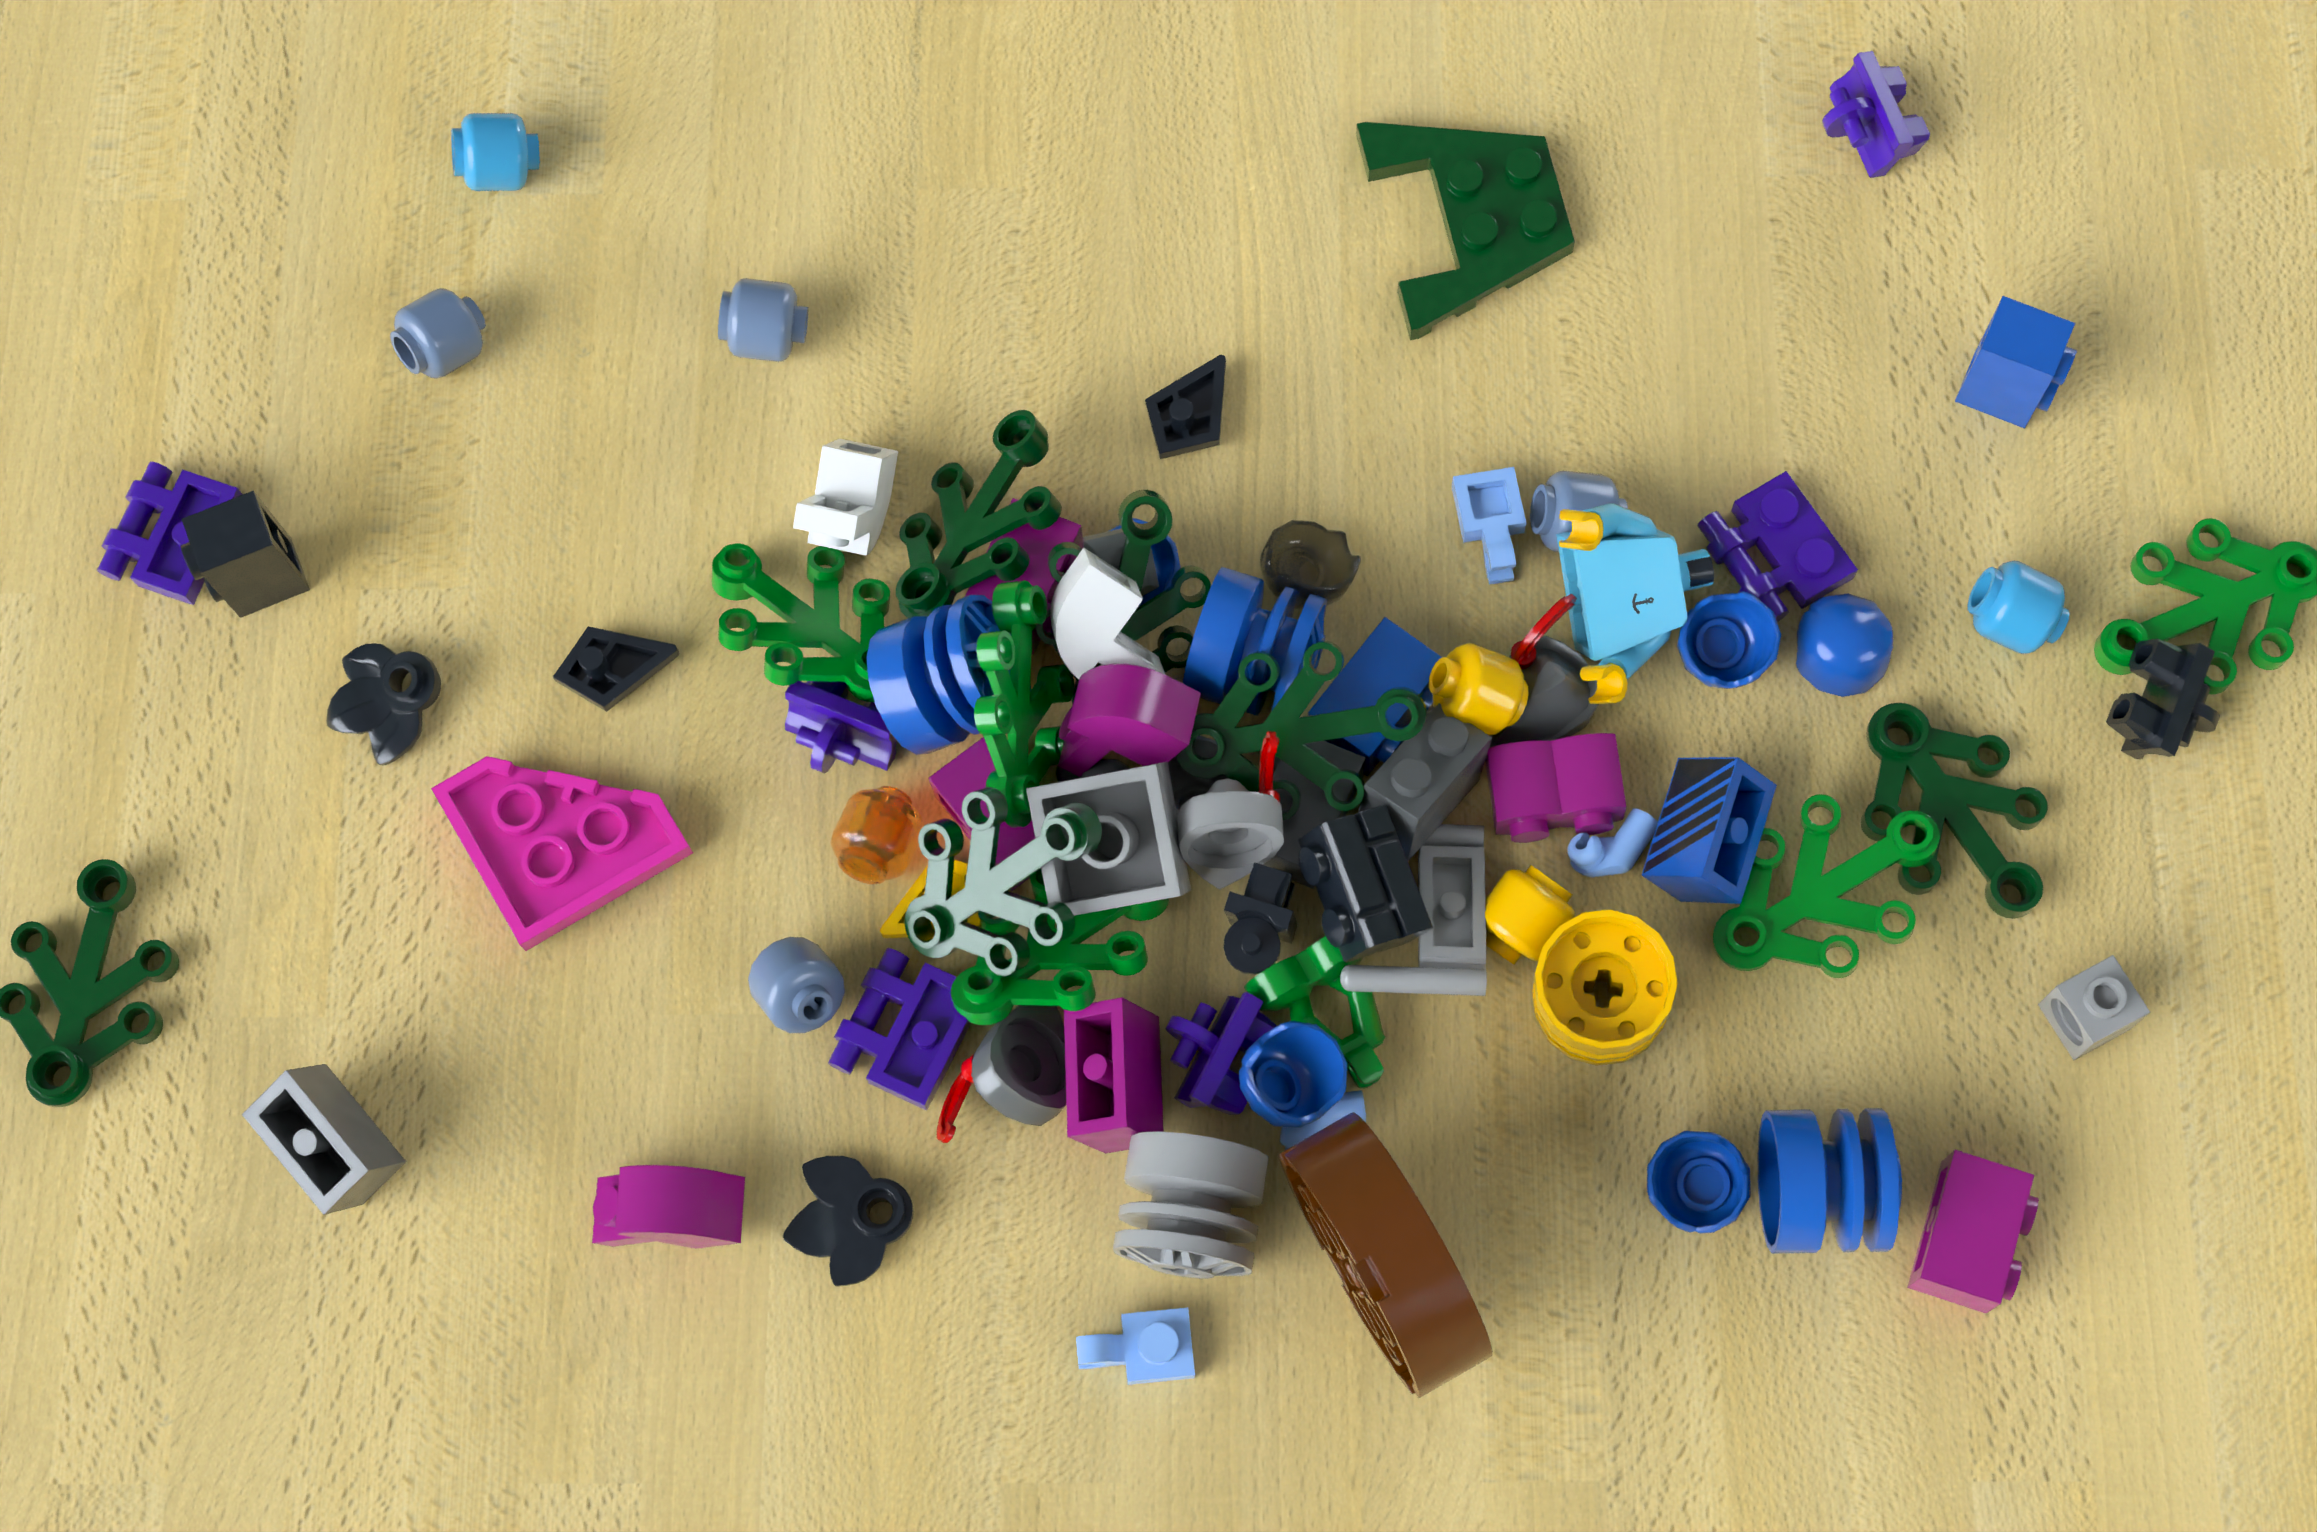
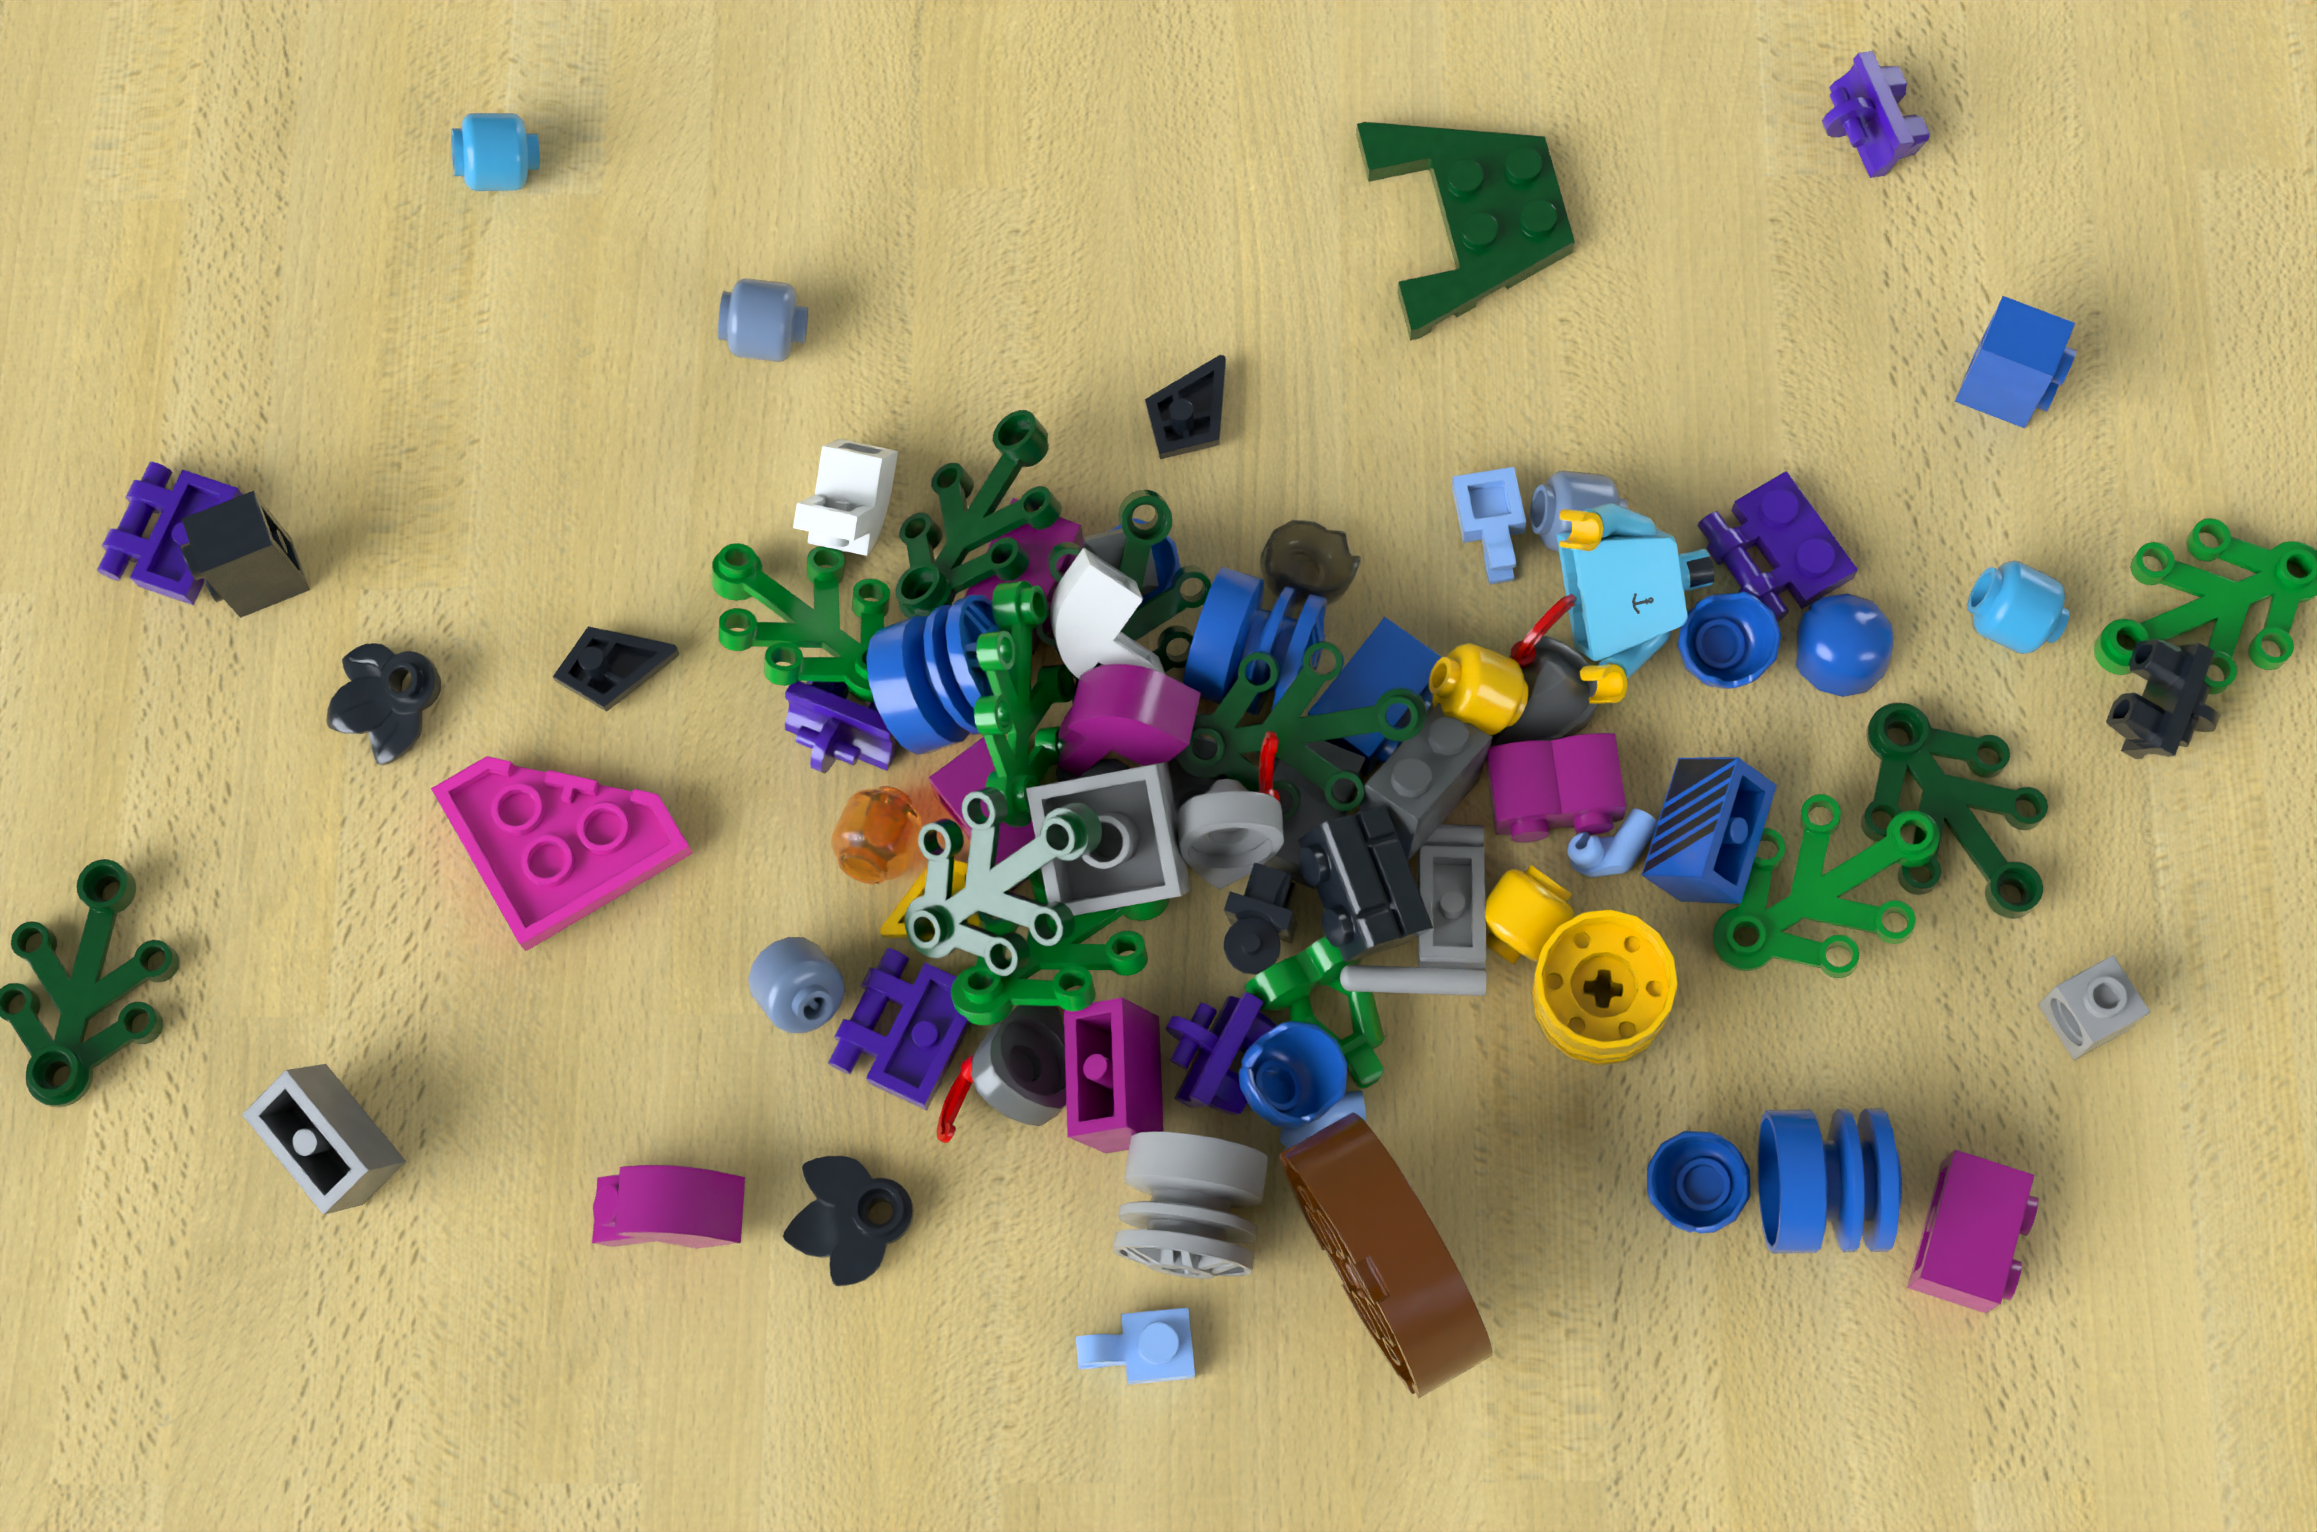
(438, 333): sand blue head -> none

